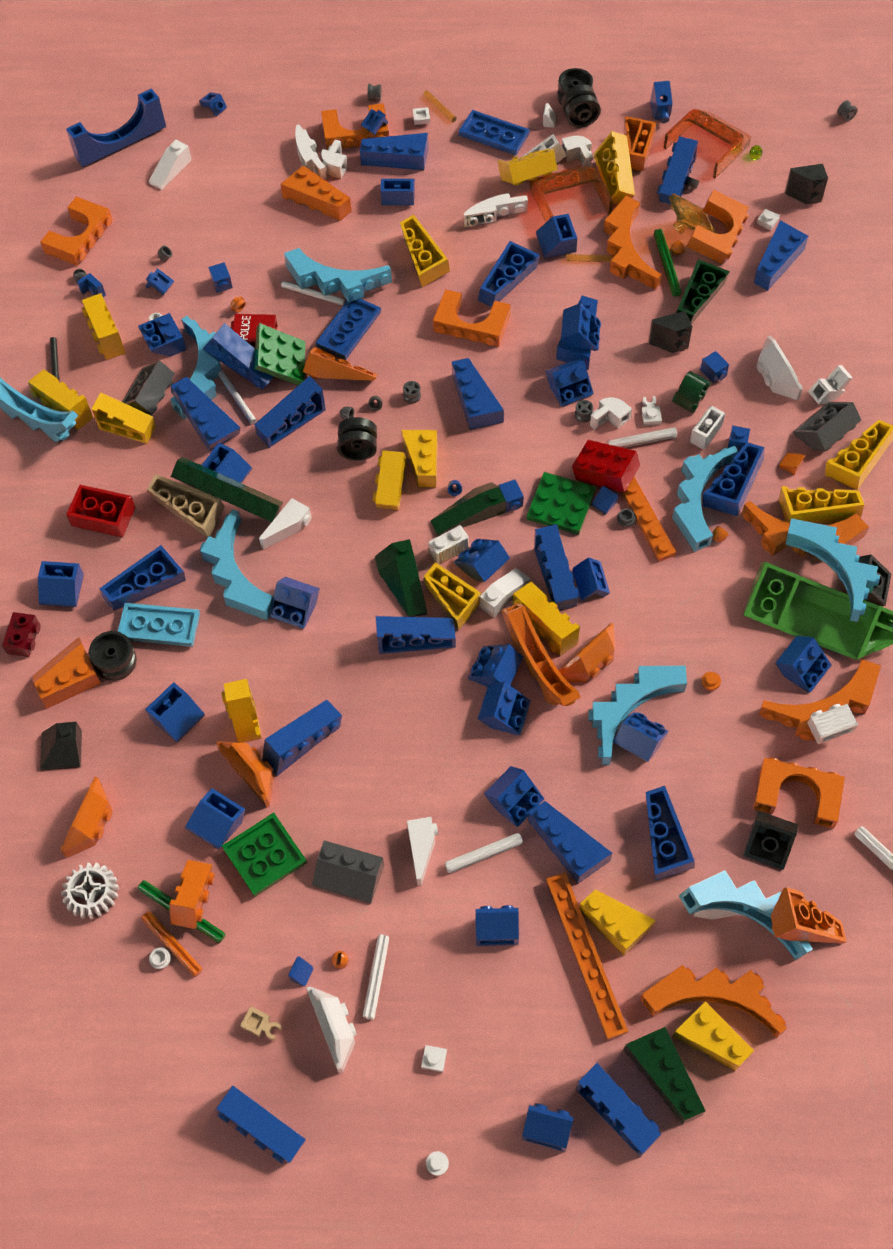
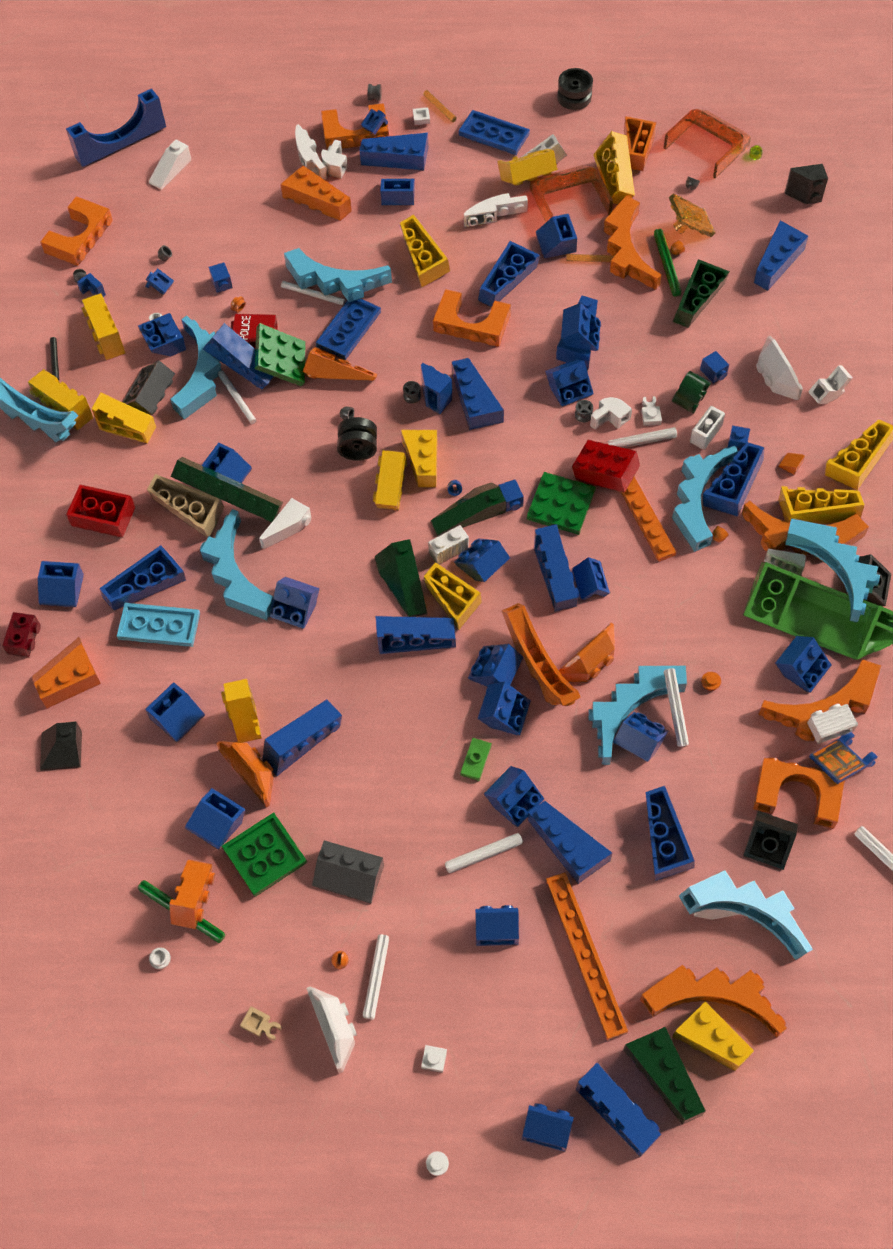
(89, 821): orange wedge -> none
(106, 890): white gear -> none
(112, 655): pearl dark grey wheel -> none
(171, 943): orange axle -> none
(205, 416): blue wedge -> none
(213, 101): blue bracket -> none
(260, 1124): blue wedge -> none
(291, 413): blue wedge -> none
(300, 971): blue slope -> none
(371, 403): dark grey hinge -> none
(422, 842): white slope -> none
(436, 388): none -> blue slope
(476, 759): none -> bright green plate
(502, 591): white slope -> none
(547, 619): yellow wedge -> none
(549, 117): white slope -> none
(578, 148): white brick -> none
(581, 106): pearl dark grey wheel -> none
(605, 500): blue slope -> none
(615, 920): yellow wedge -> none
(626, 517): dark grey plate -> none
(661, 107): blue torso -> none
(671, 332): pearl dark grey slope -> none
(676, 707): none -> white axle
(679, 167): blue wedge -> none
(719, 245): orange arch -> none
(768, 219): white plate -> none
(786, 560): none -> white slope
(802, 921): orange wedge -> none
(828, 425): dark grey slope -> none
(840, 761): none -> flag
(847, 110): dark grey wheel -> none

